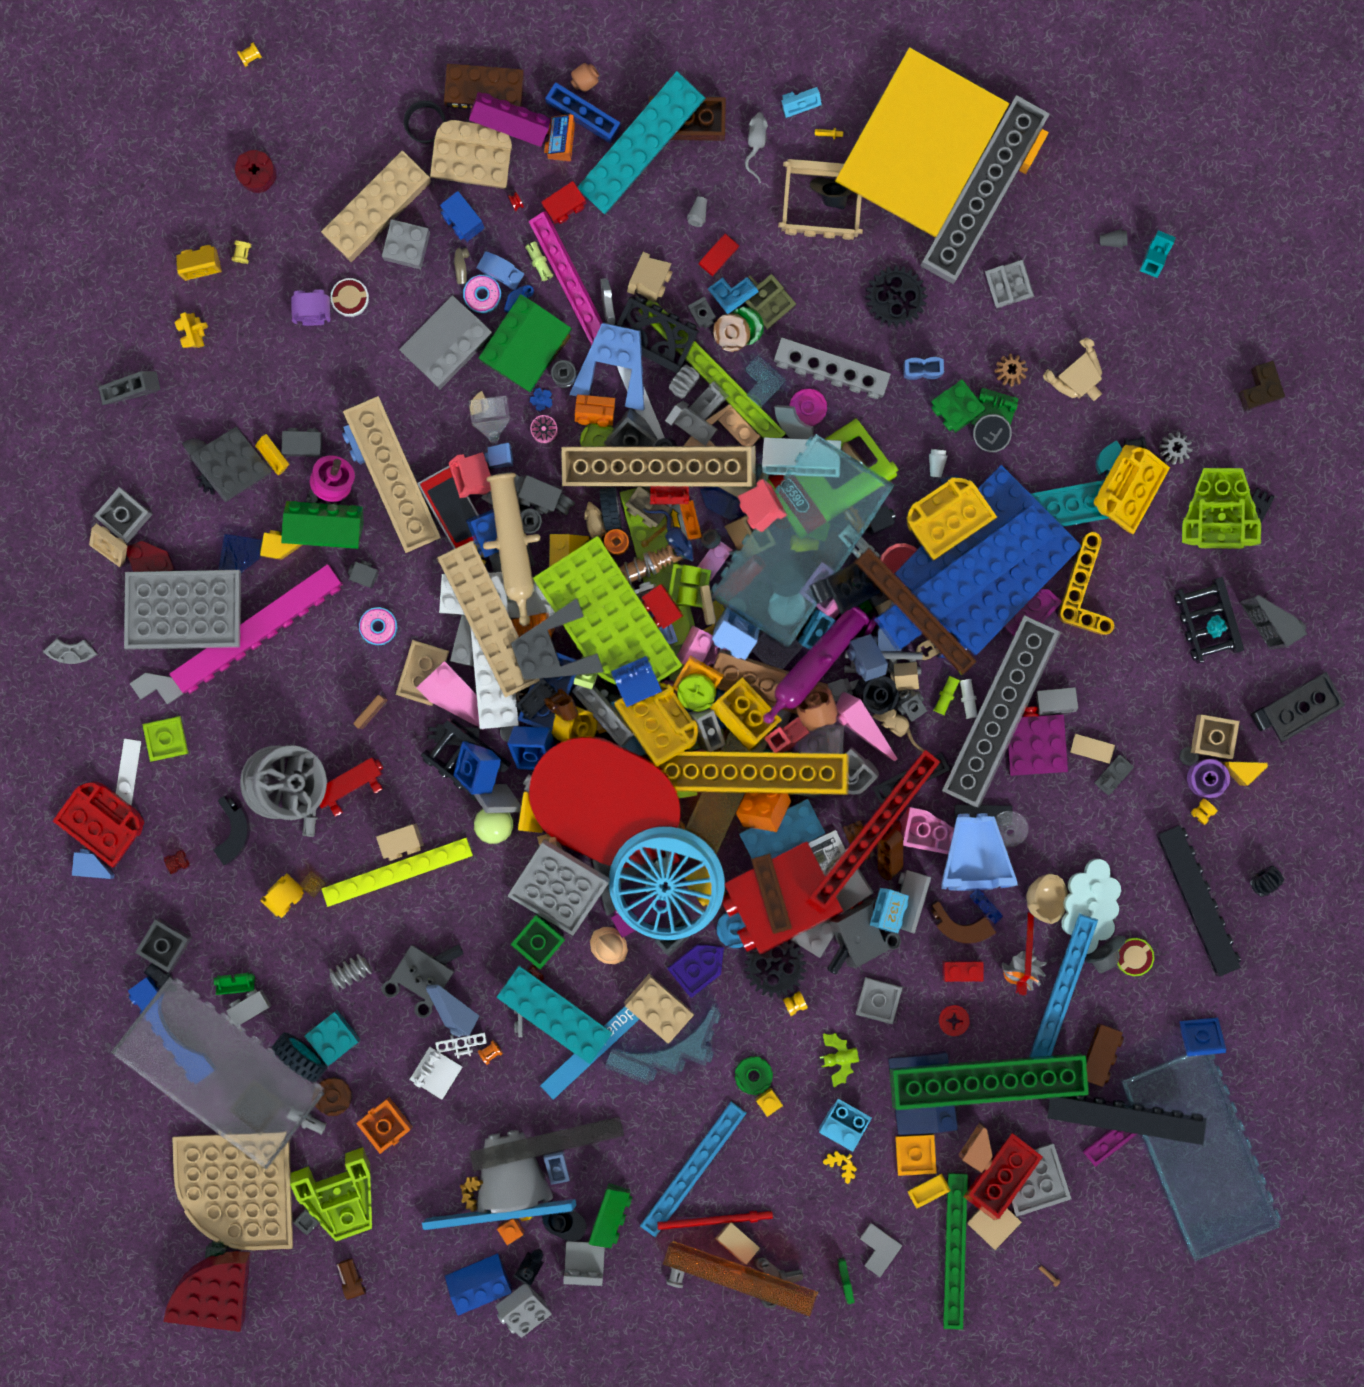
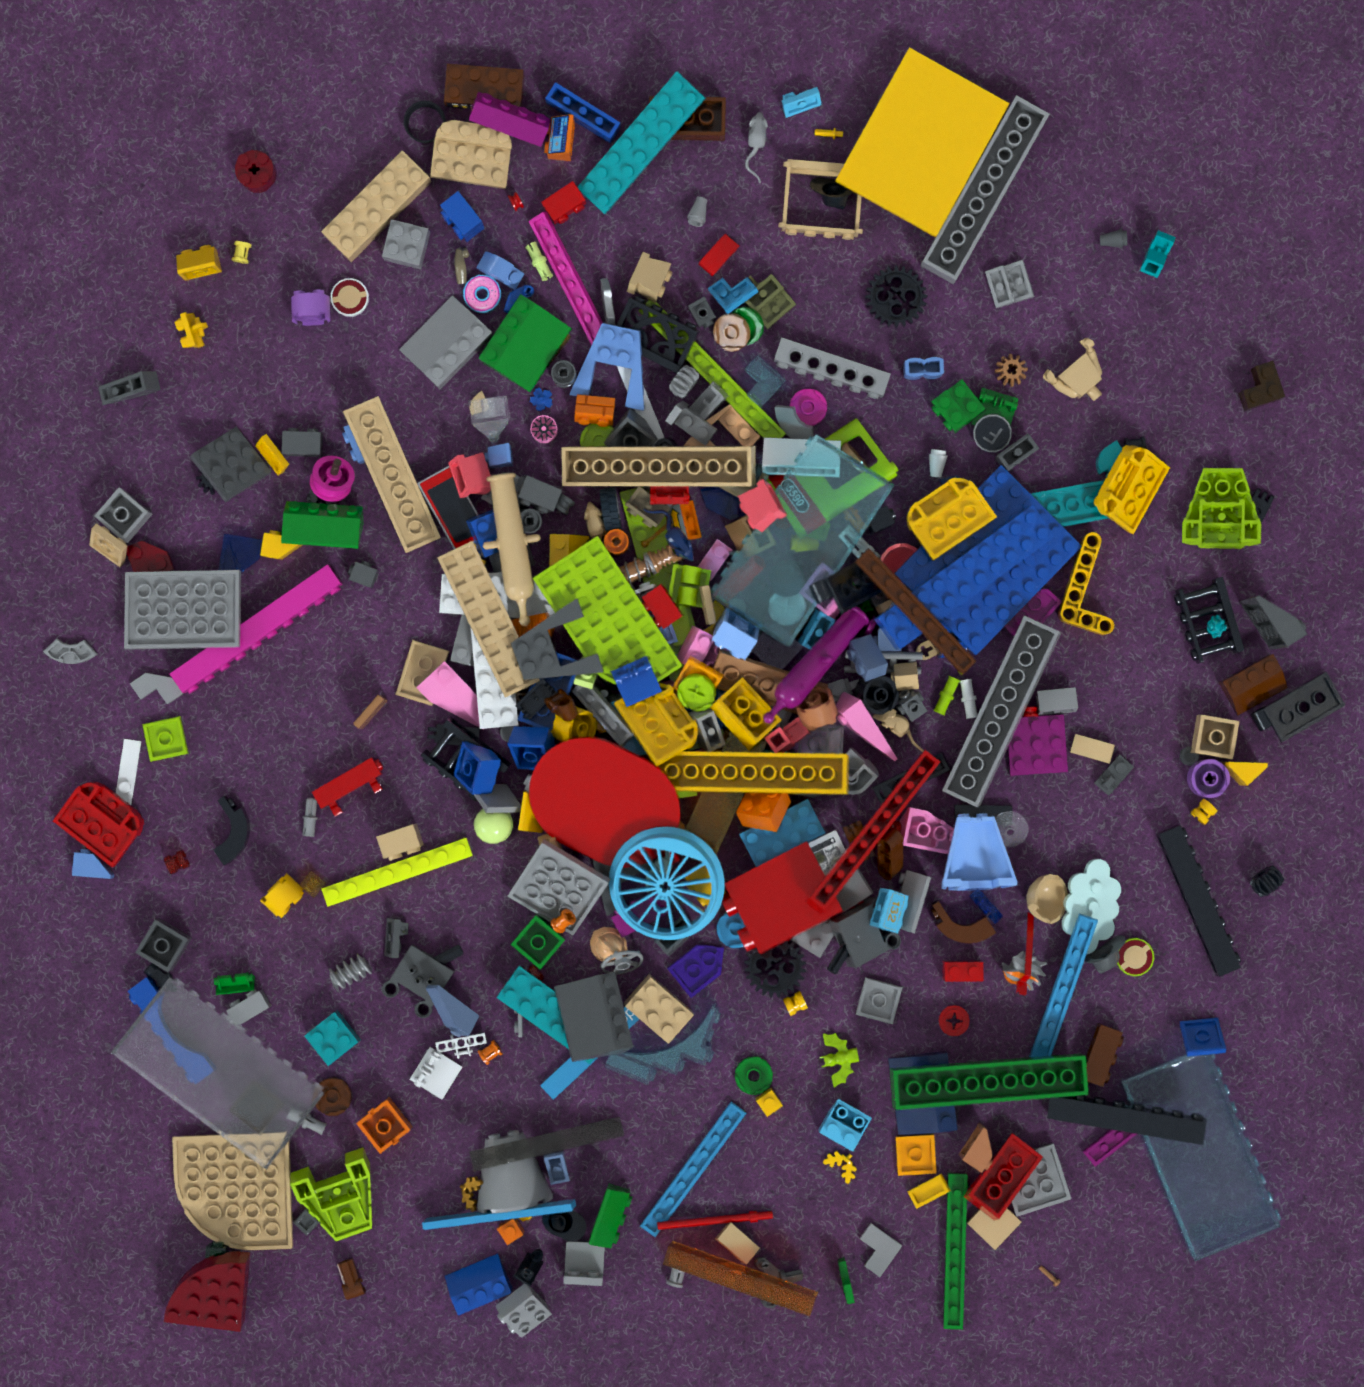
(193, 445): dark grey brick -> none
(249, 54): yellow bush -> none
(299, 1057): black wheel -> none
(300, 790): light grey wheel -> none
(388, 631): tile -> none
(394, 929): none -> dark grey hinge
(564, 920): none -> orange bush
(584, 77): nougat head -> none
(593, 1017): none -> dark grey slope
(622, 963): none -> light grey wheel
(710, 538): dark grey tile -> none
(771, 893): reddish brown tile -> none
(1017, 452): none -> dark grey brick
(1033, 152): light orange tile -> none
(1169, 443): light grey gear -> none
(1254, 684): none -> reddish brown slope

